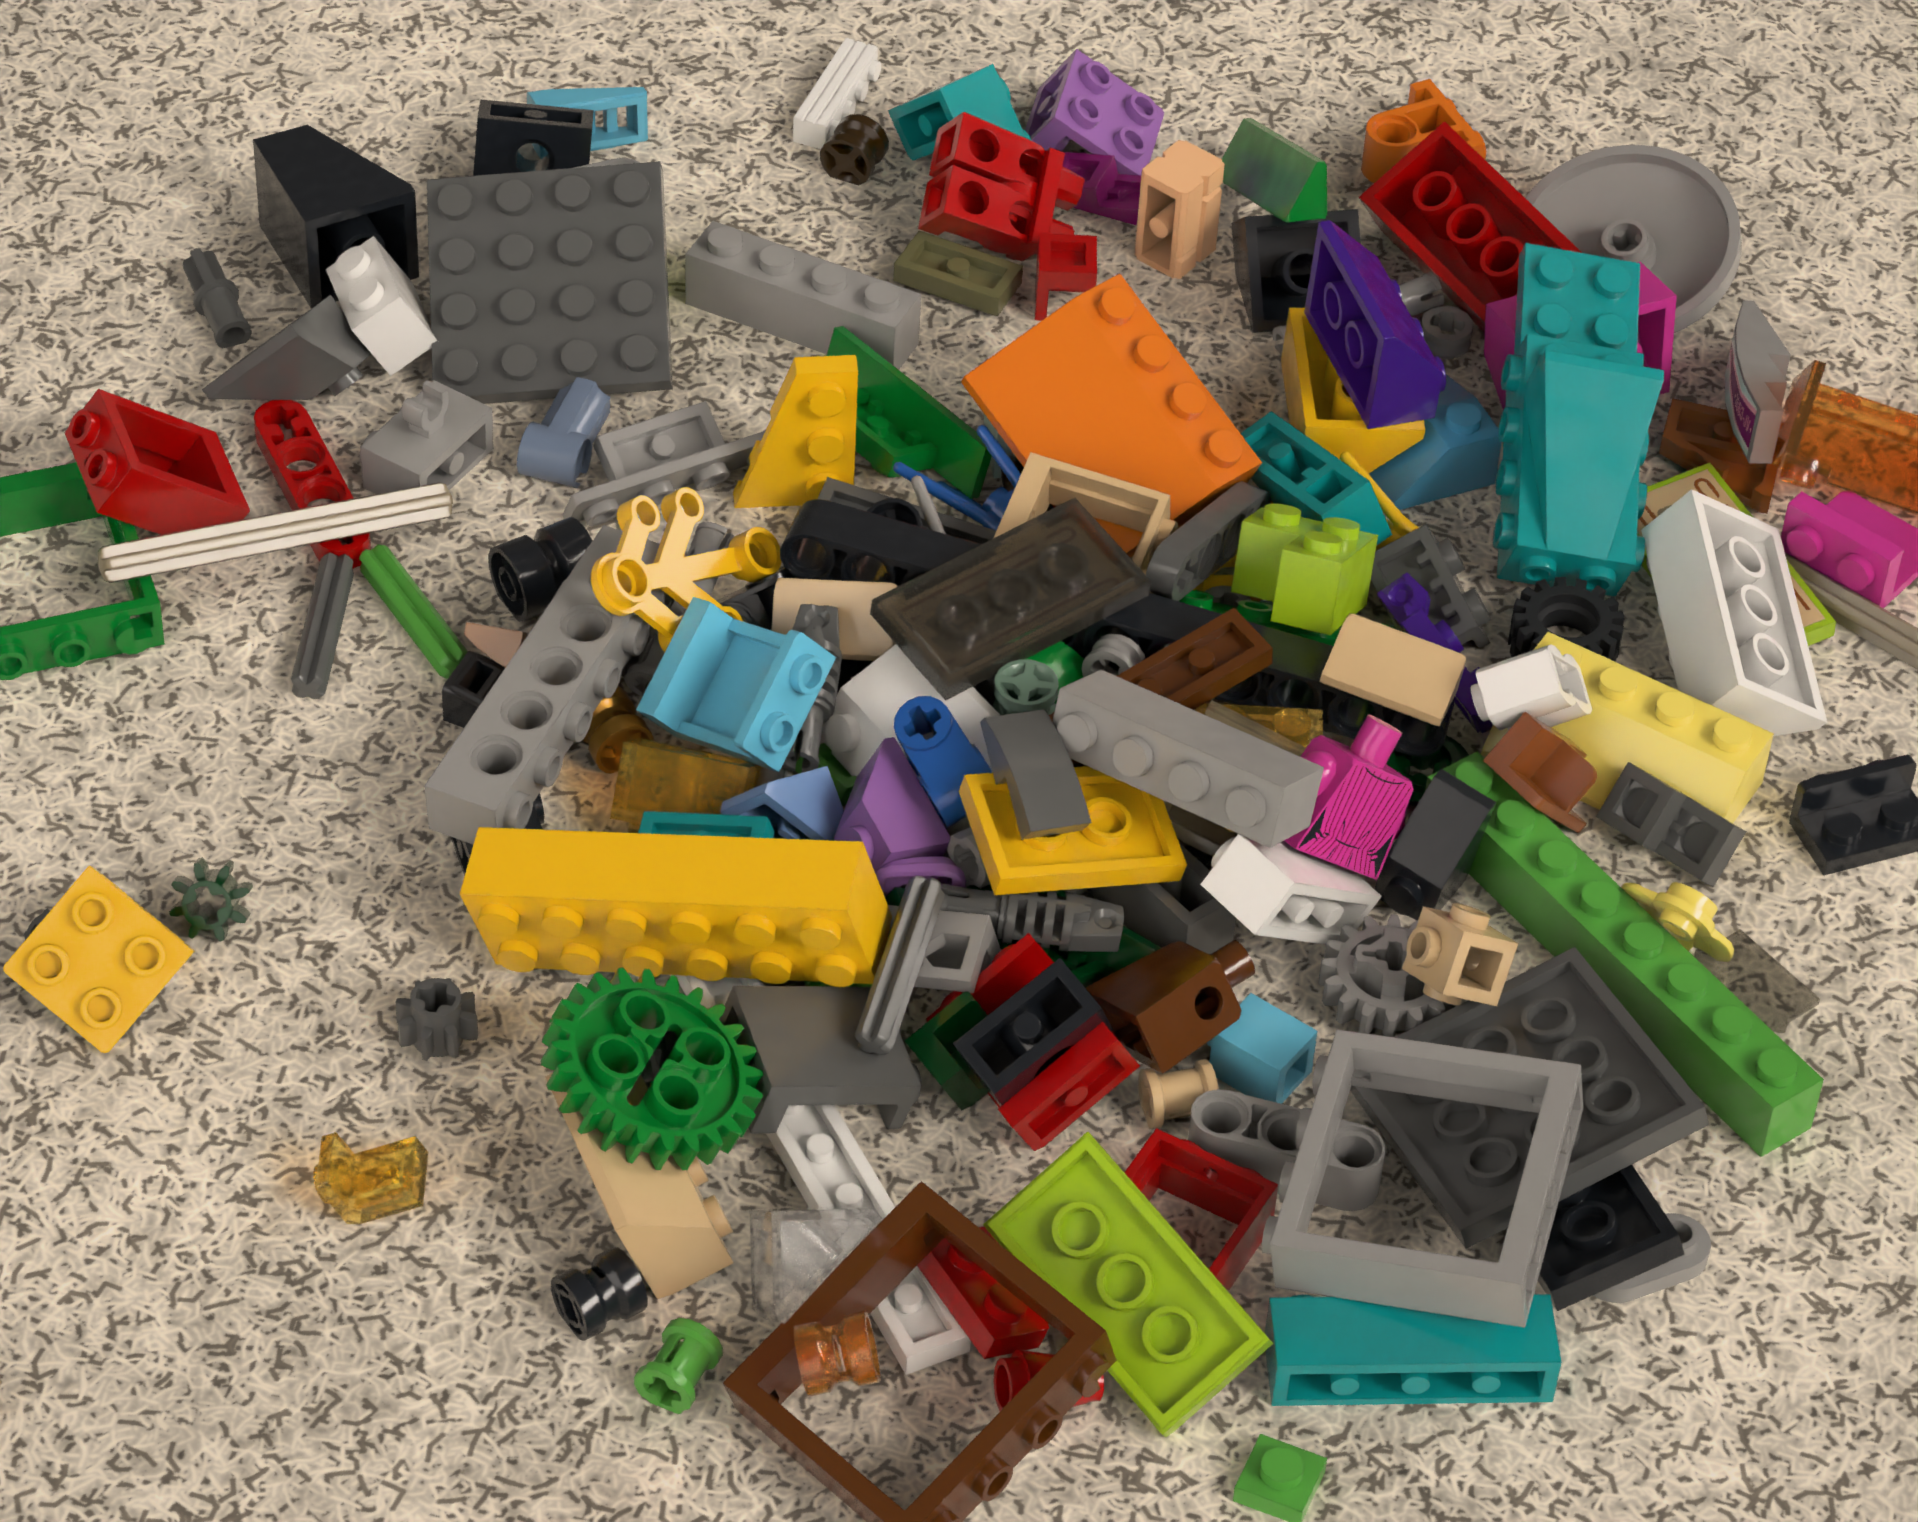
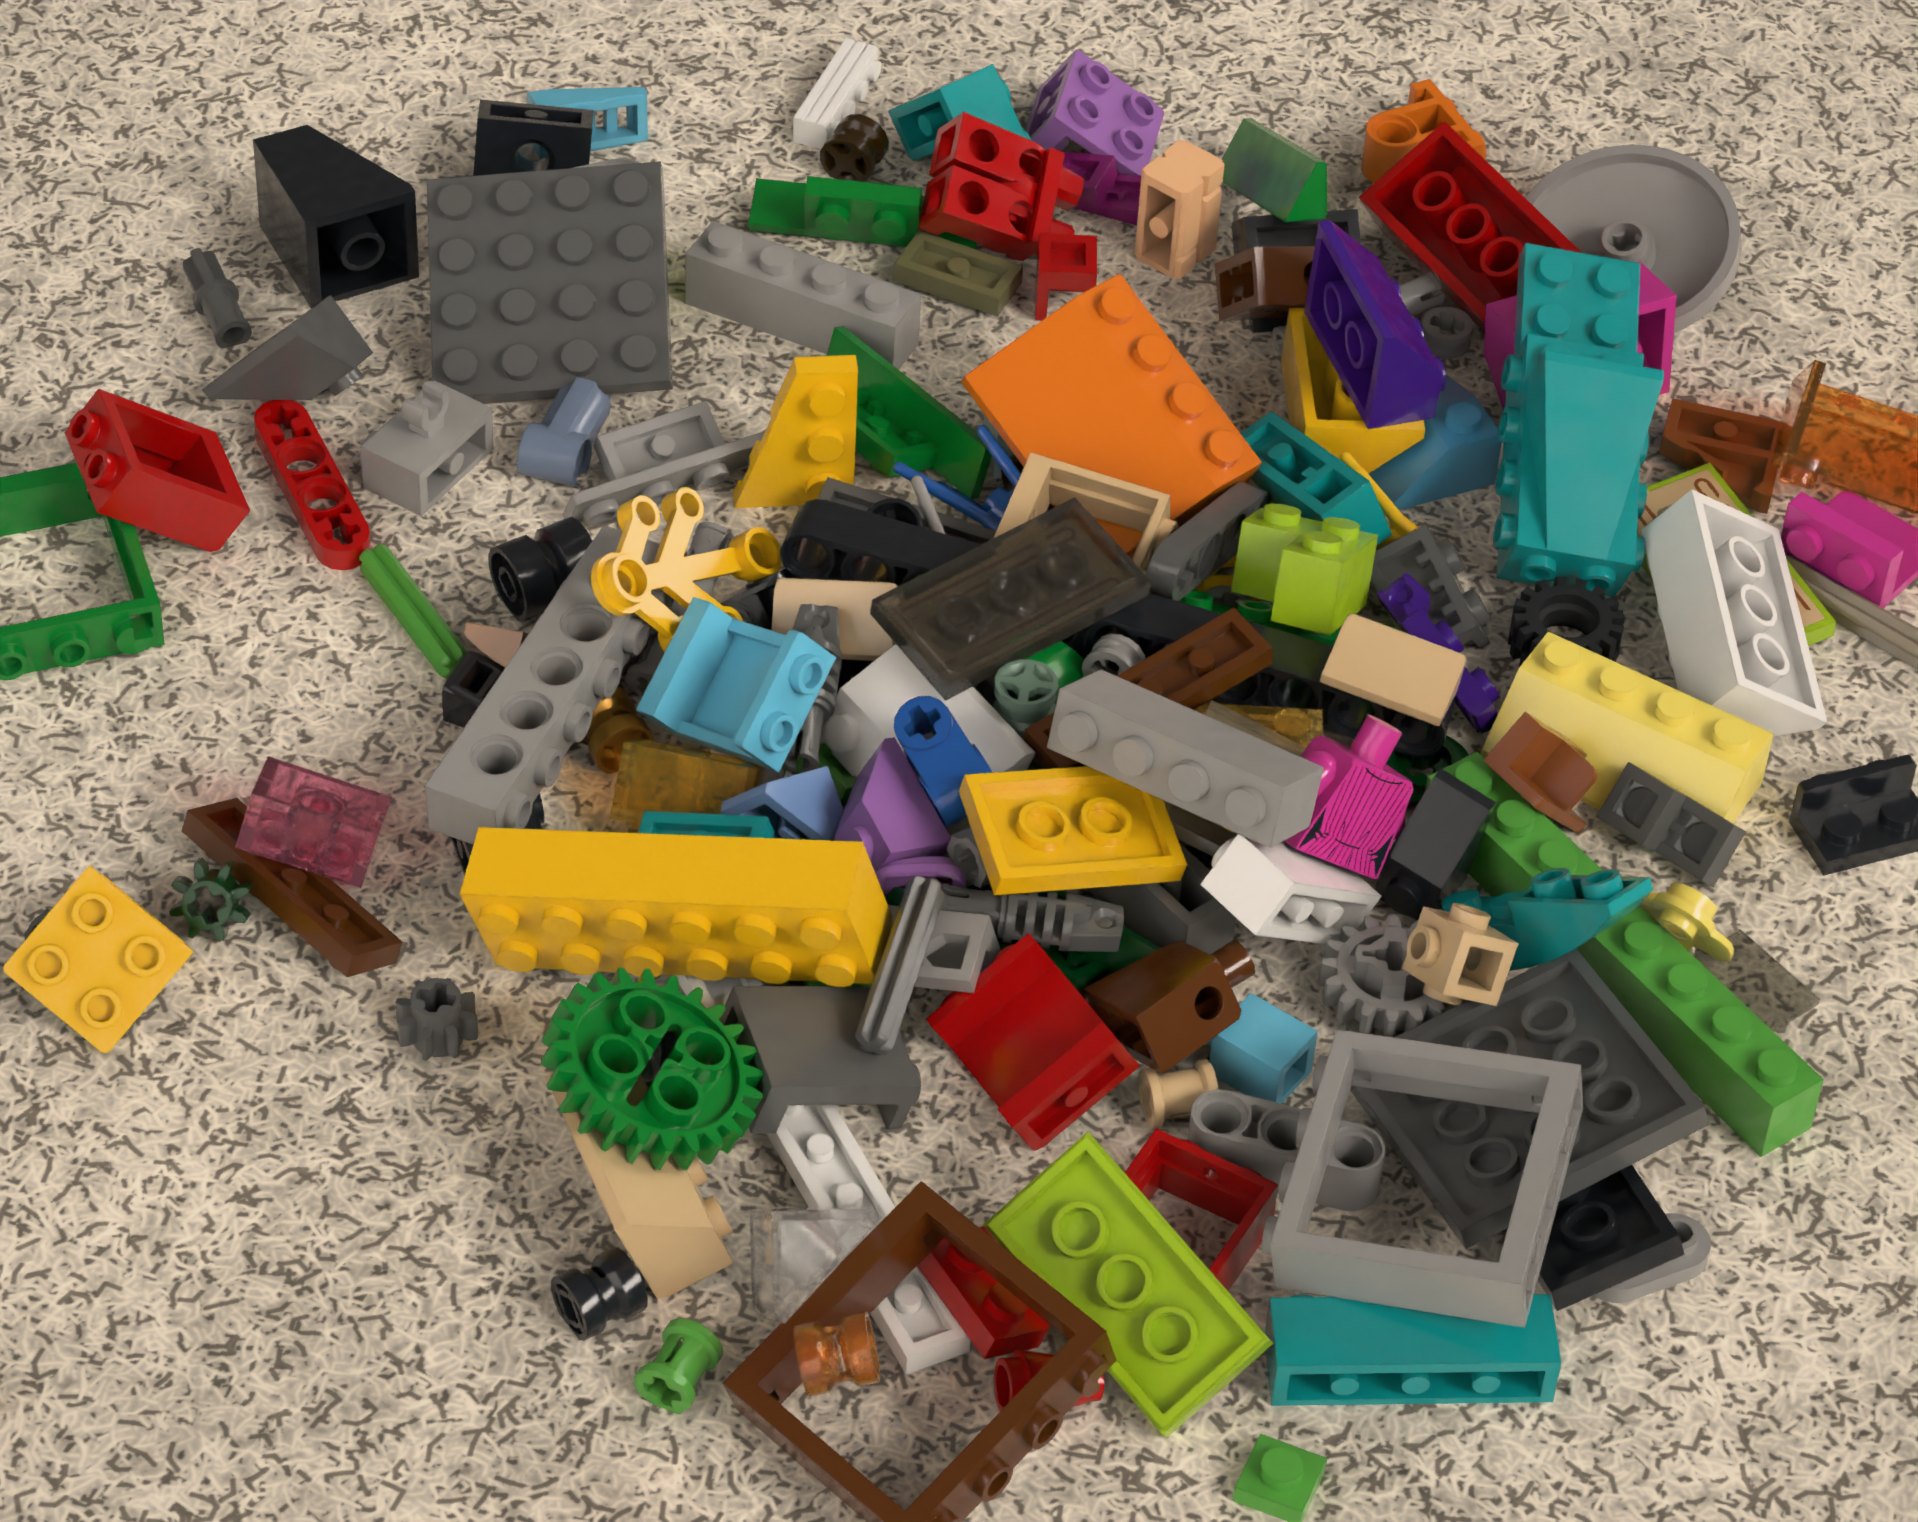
(274, 532): axle -> none
(303, 900): none -> reddish brown plate
(313, 822): none -> clear pink brick
(322, 626): dark grey axle -> none
(371, 1181): clear yellow bracket -> none
(381, 305): white brick -> none
(841, 211): none -> green bracket
(936, 1050): dark green panel -> none
(1030, 1031): black brick -> none
(1038, 772): dark grey slope -> none
(1263, 282): none -> reddish brown torso
(1534, 683): white brick -> none
(1557, 911): none -> teal slope
(1755, 384): light grey slope -> none

